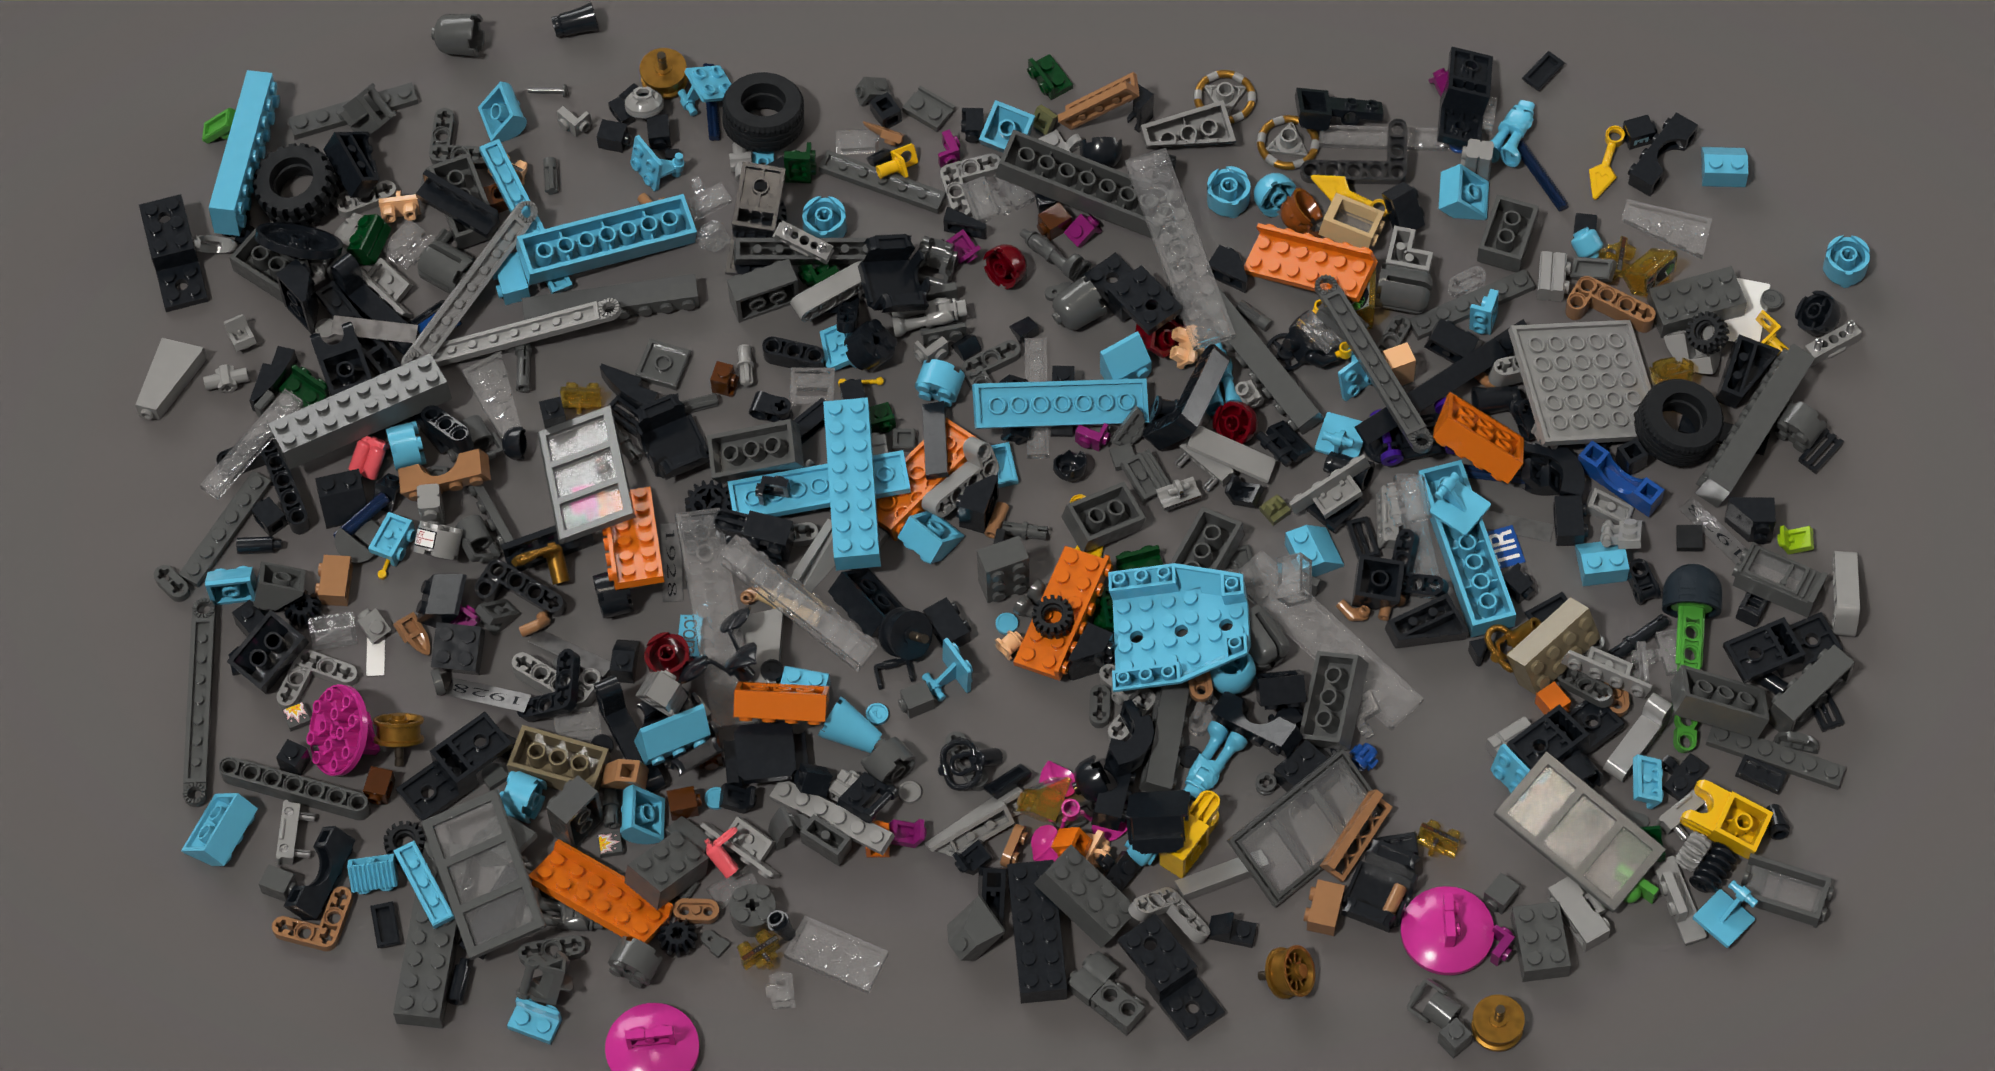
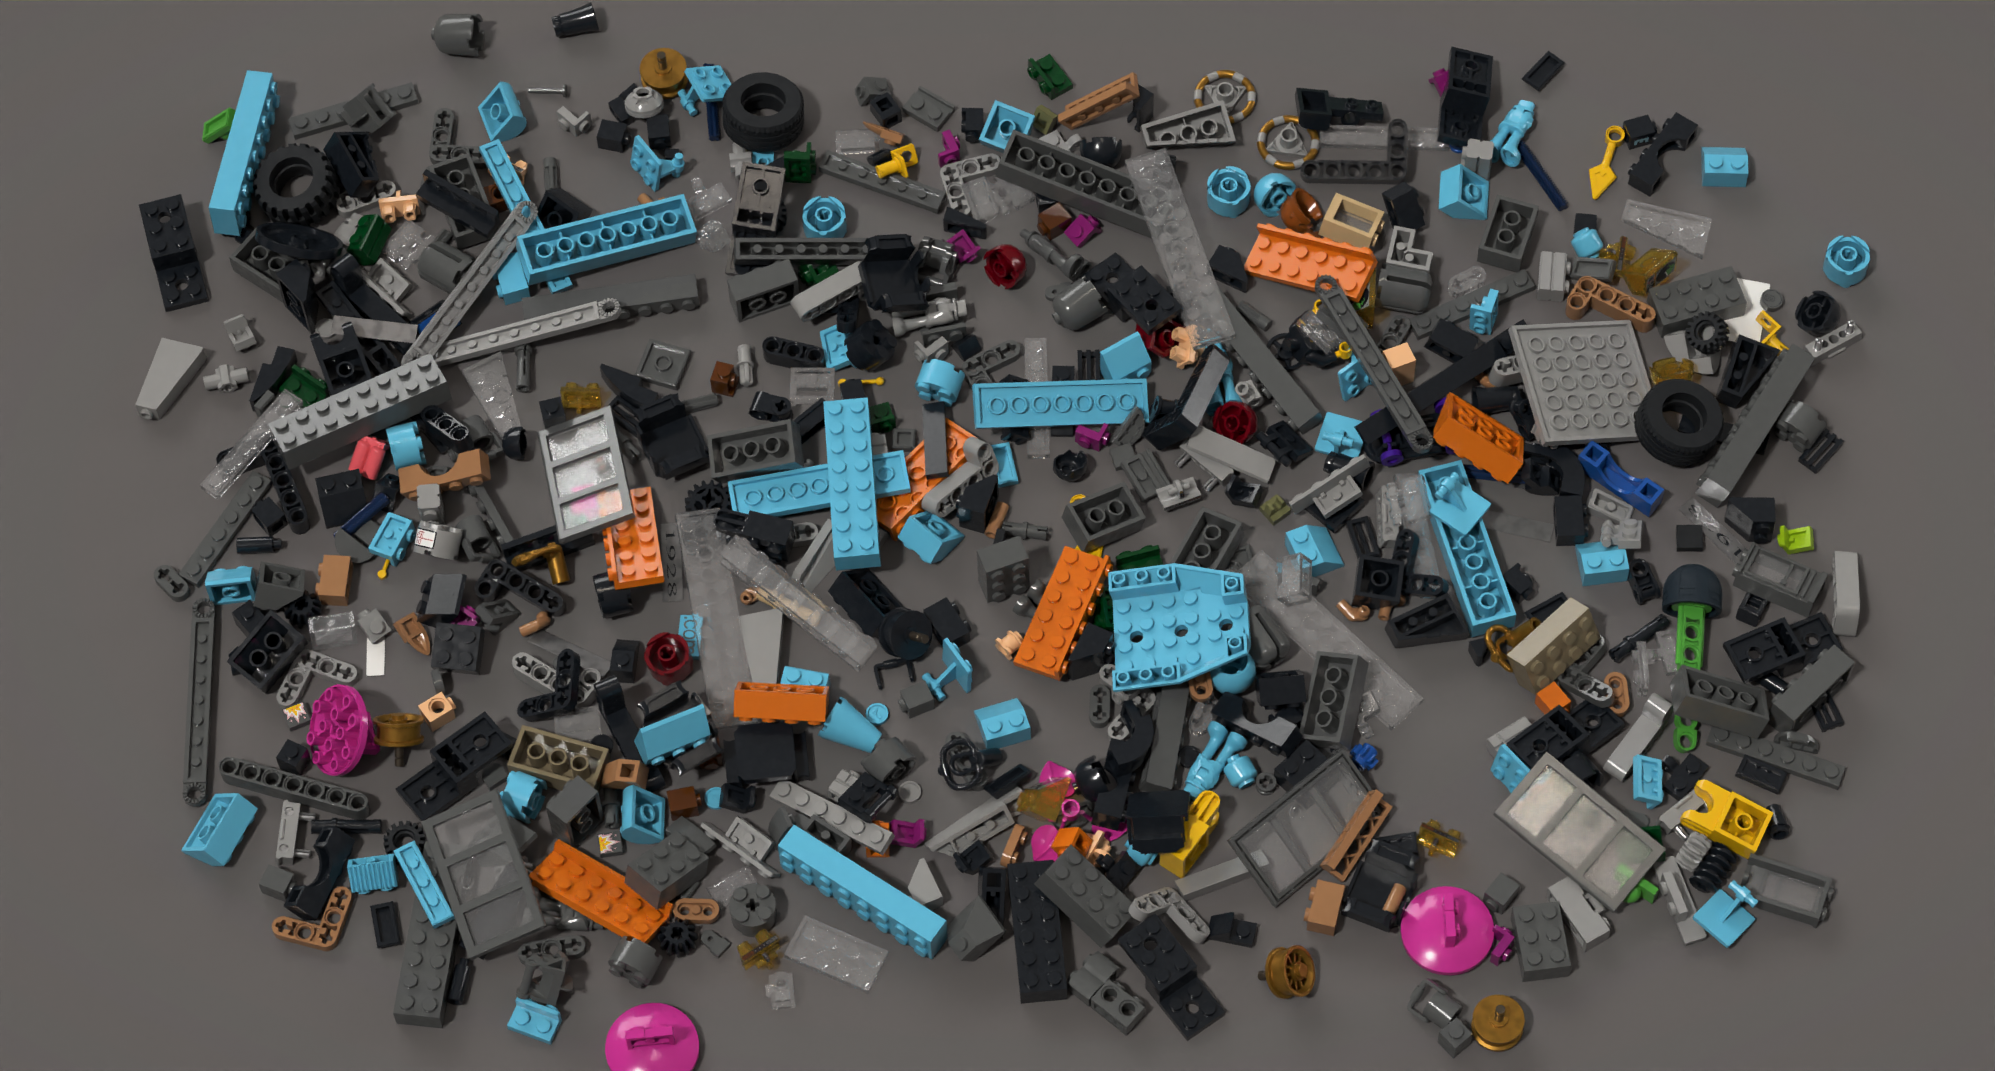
(225, 244): light grey helmet -> none
(357, 826): none -> black pin
(379, 785): reddish brown brick -> none
(437, 720): none -> light nougat brick
(488, 694): flat silver sticker -> none
(561, 208): none -> black slope
(663, 692): light grey wedge -> none
(719, 855): coral piece -> none
(738, 664): black plant -> none
(771, 670): black piece -> none
(772, 486): black bracket -> none
(780, 924): black cone -> none
(813, 779): black brick -> none
(823, 249): light grey piece -> none
(862, 892): none -> medium azure brick
(924, 888): none -> light grey slope
(1003, 724): none -> medium azure slope
(1006, 622): medium azure piece -> none
(1024, 329): black slope -> none
(1053, 605): black tyre -> none
(1088, 355): none -> black tile
(1240, 771): none -> medium azure head
(1337, 184): yellow piece -> none
(1489, 115): clear beam -> none
(1506, 546): blue sticker -> none
(1608, 669): light grey bracket -> none
(1631, 456): black brick -> none

